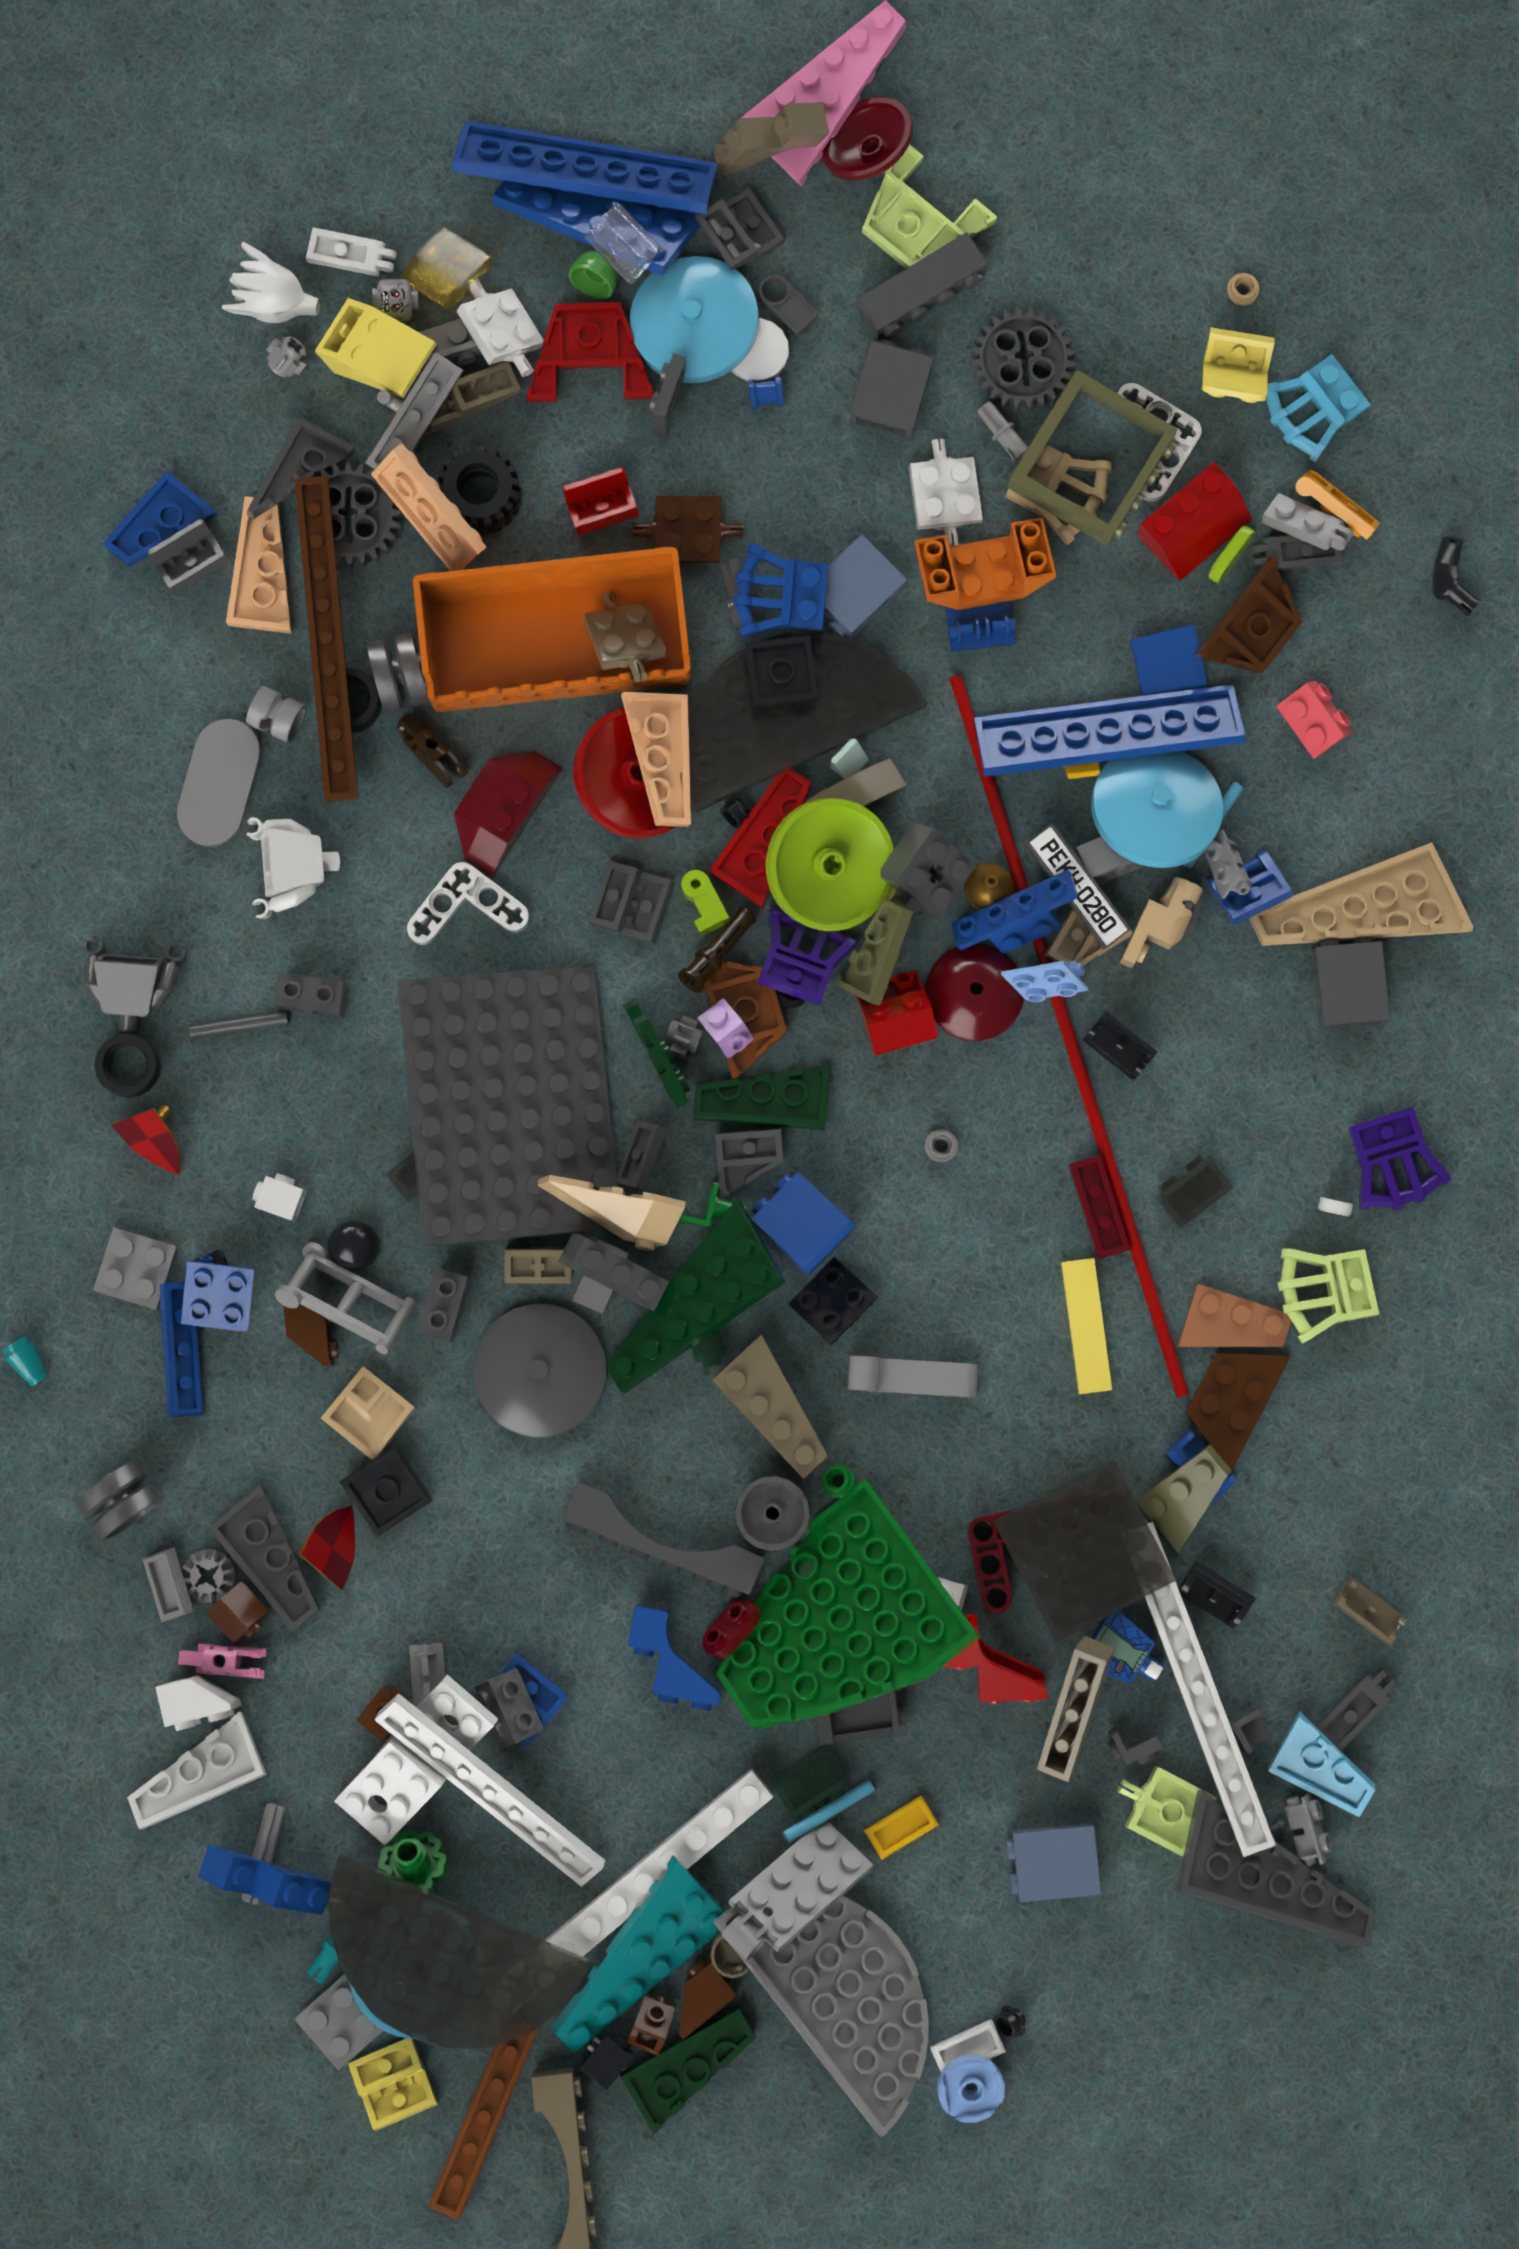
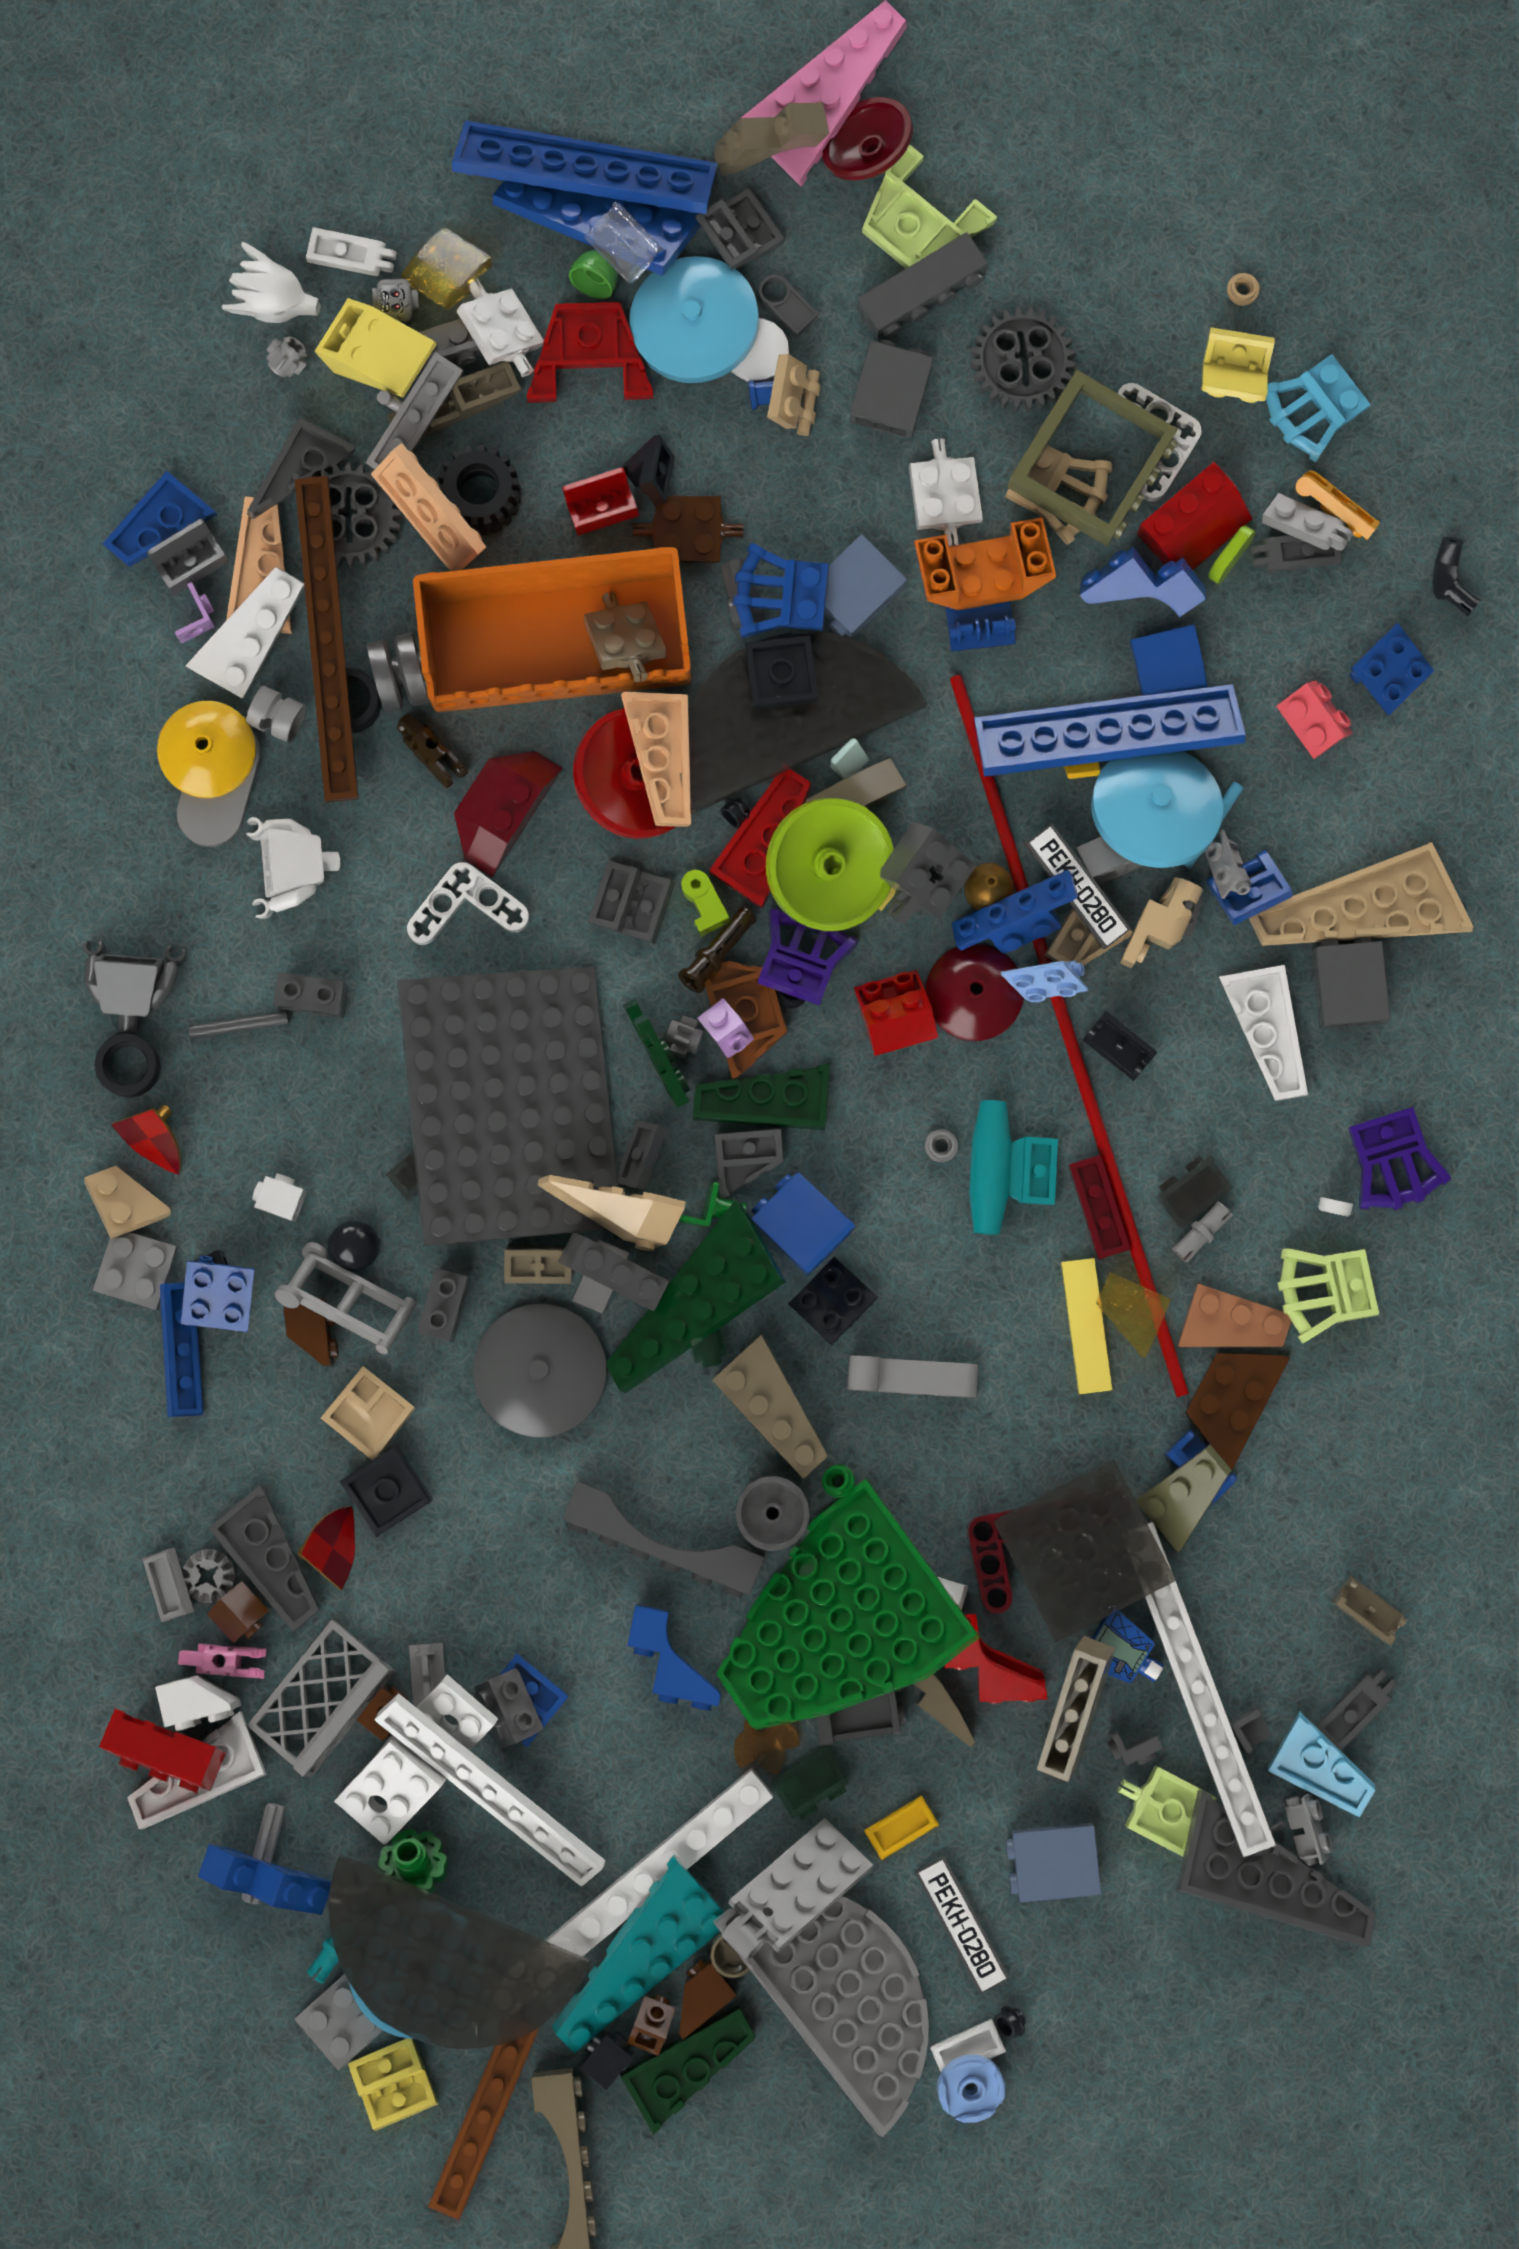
(25, 1360): teal cone -> none
(116, 1497): flat silver wheel -> none
(123, 1202): none -> tan wing
(162, 1752): none -> red wedge
(201, 625): none -> lavender bracket
(220, 765): none -> yellow dish
(244, 641): none -> white wing
(337, 1722): none -> light grey fence
(651, 469): none -> black slope
(666, 401): dark grey wing -> none
(731, 1628): dark red plate -> none
(765, 1746): none -> clear orange plate
(787, 392): none -> tan plate
(828, 1811): medium azure bar -> none
(875, 960): olive wing -> none
(941, 1707): none -> dark tan slope
(962, 1925): none -> tile
(1003, 431): light grey axle -> none
(1007, 1168): none -> teal plate
(1130, 577): none -> arch
(1133, 1311): none -> clear yellow wing
(1202, 1232): none -> light grey pin
(1215, 1594): black hinge -> none
(1254, 624): reddish brown wing -> none
(1267, 1018): none -> white wing
(1391, 669): none -> blue hinge

